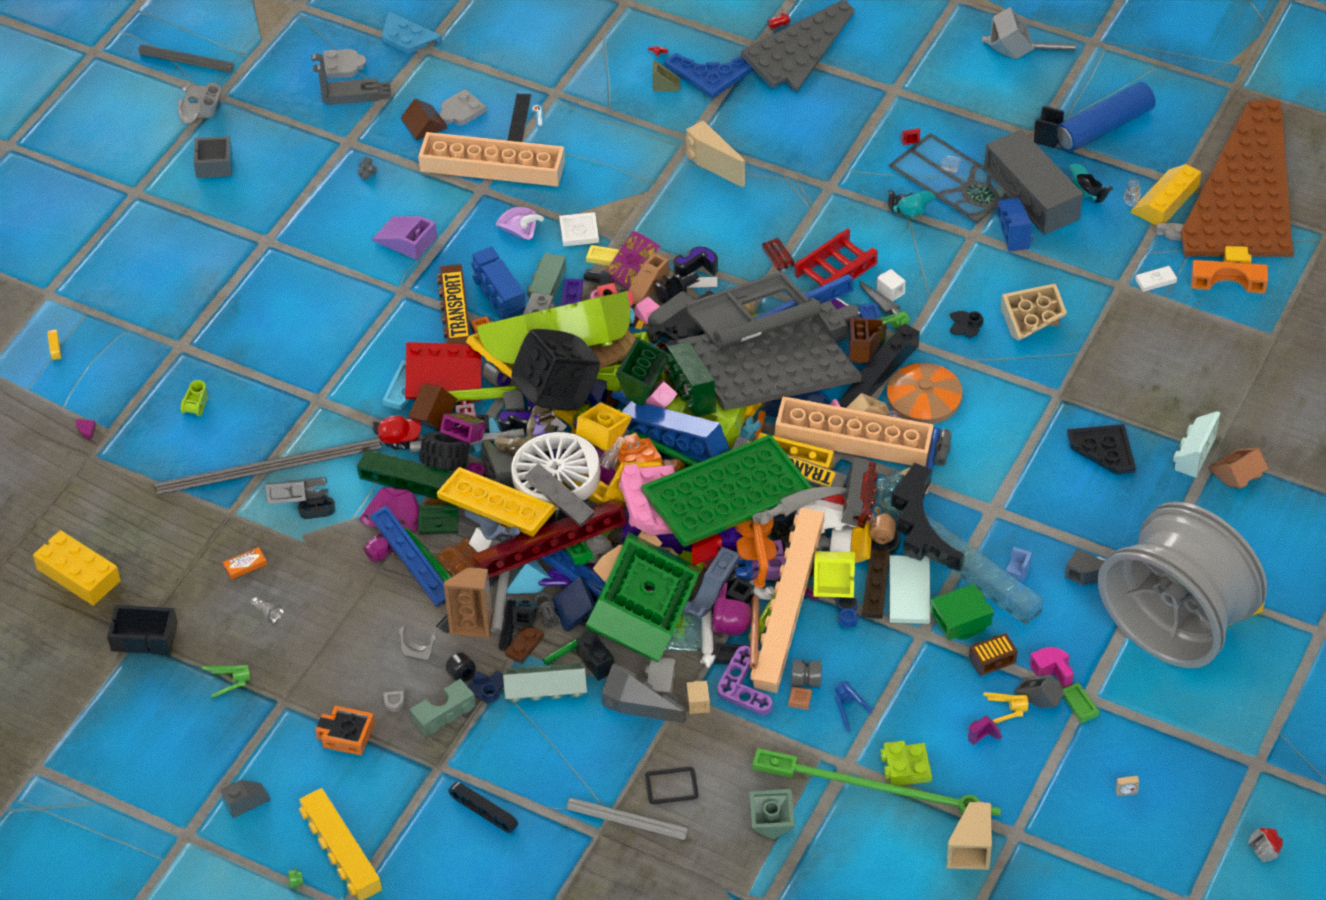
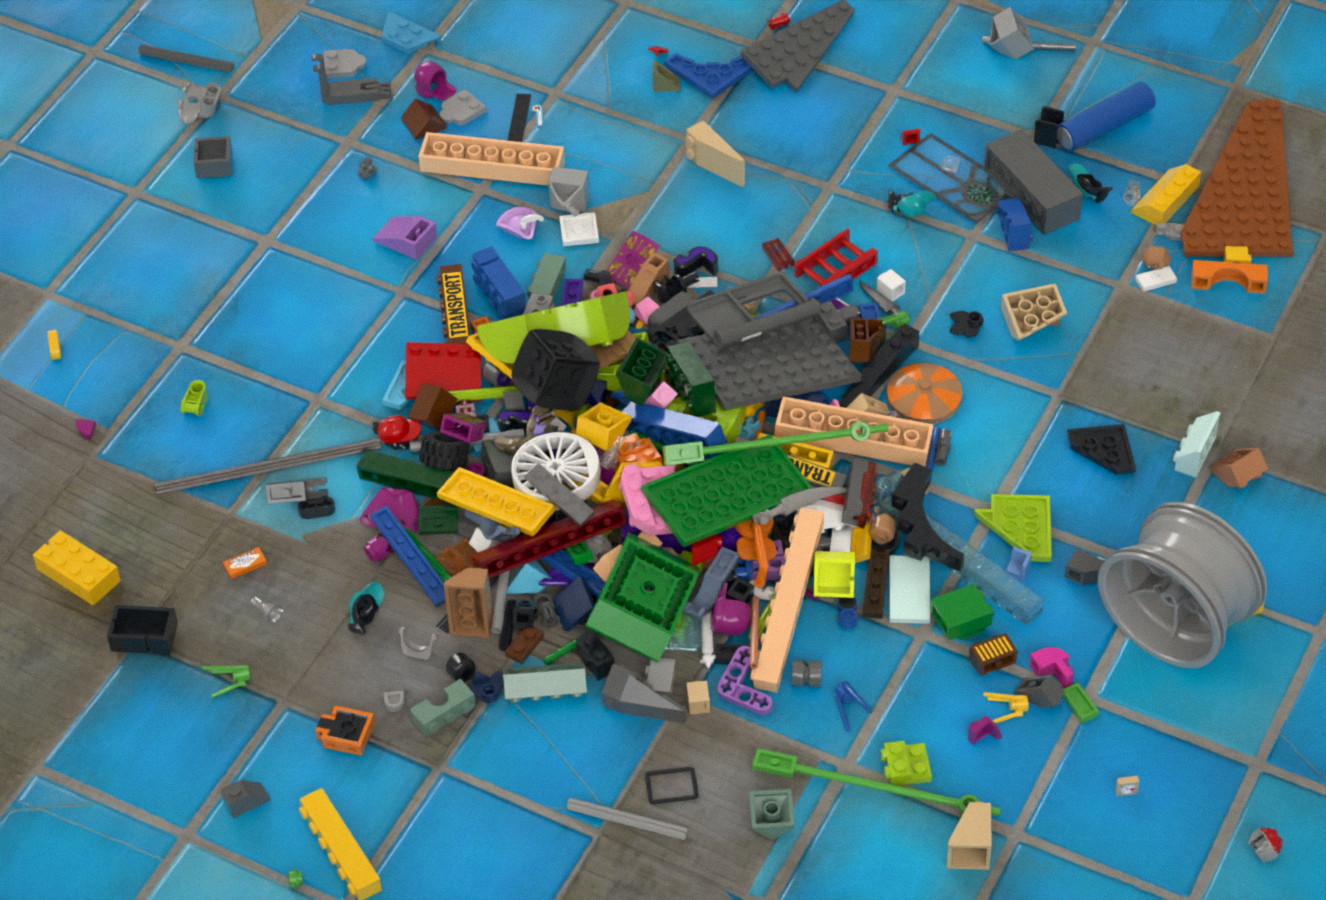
(364, 606): none -> black hair
(428, 73): none -> magenta piece
(483, 807): black beam -> none
(569, 190): none -> light grey piece
(601, 255): light yellow tile -> none
(695, 451): none -> bright green bar
(800, 698): nougat tile -> none
(1021, 522): none -> lime wing
(1156, 257): none -> medium nougat head

